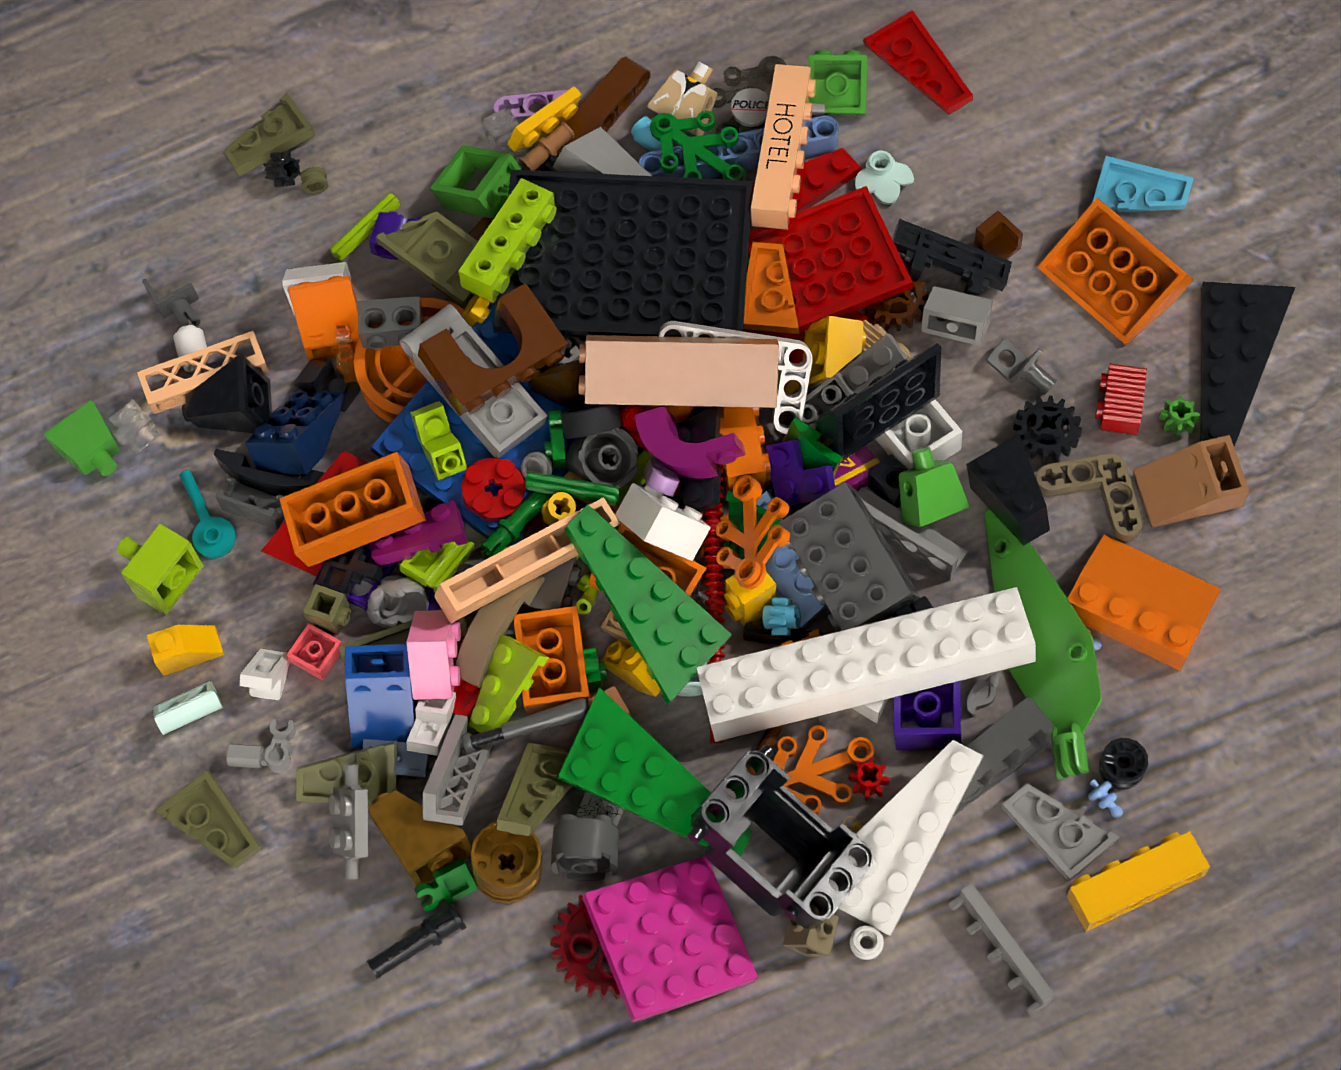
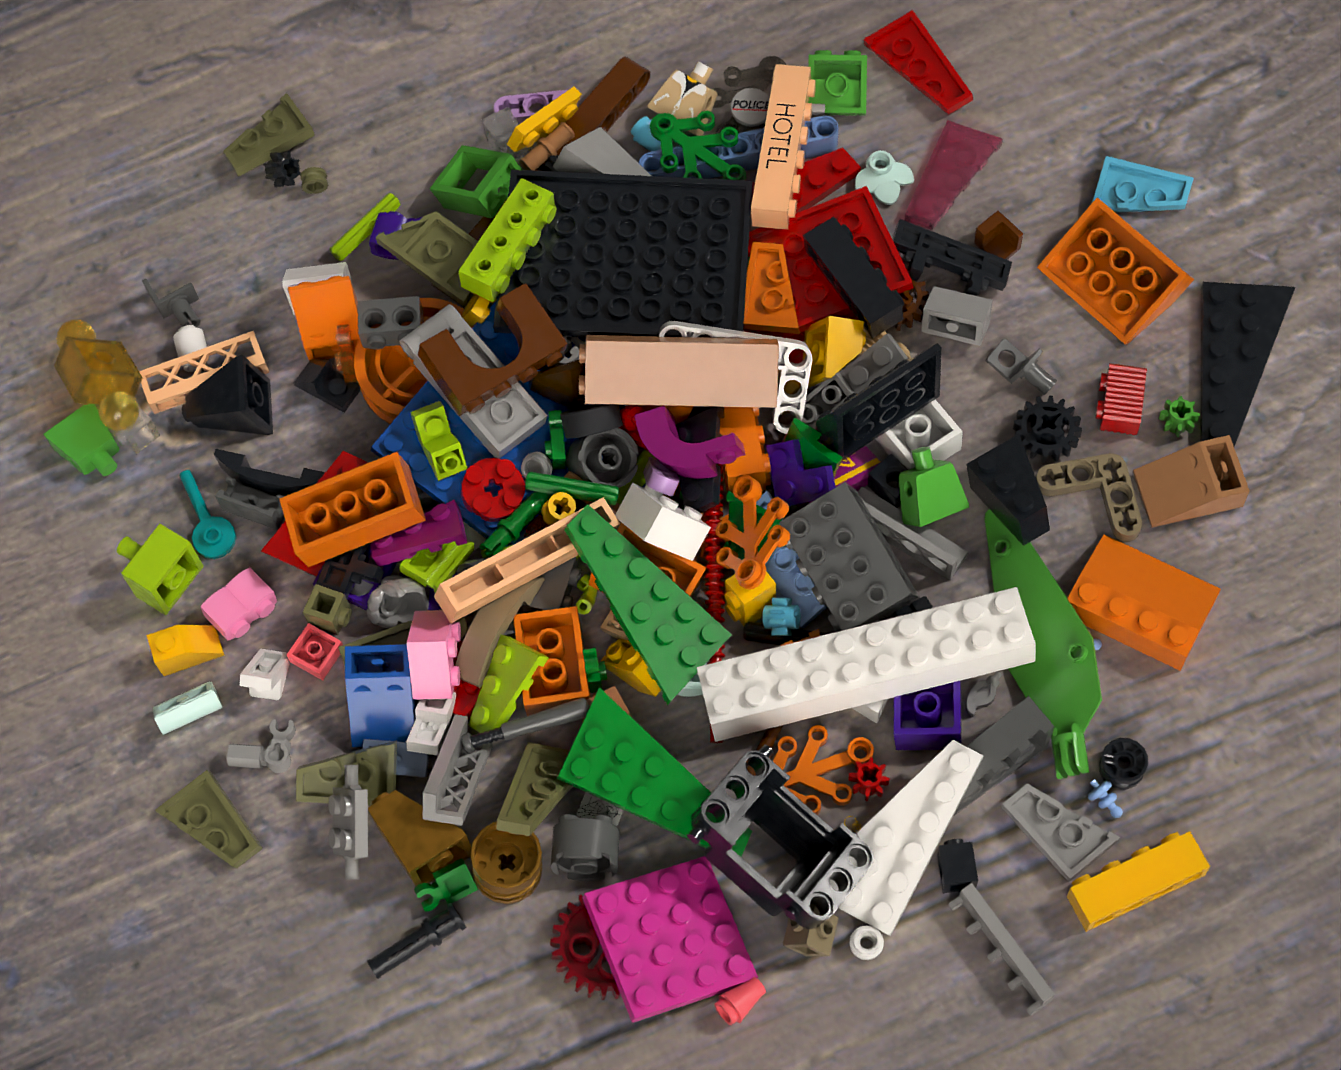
(98, 374): none -> clear yellow brick
(239, 604): none -> bright pink brick
(296, 433): dark blue slope -> none
(738, 1002): none -> coral cone
(854, 277): none -> black brick
(949, 172): none -> clear pink wing
(956, 865): none -> black brick

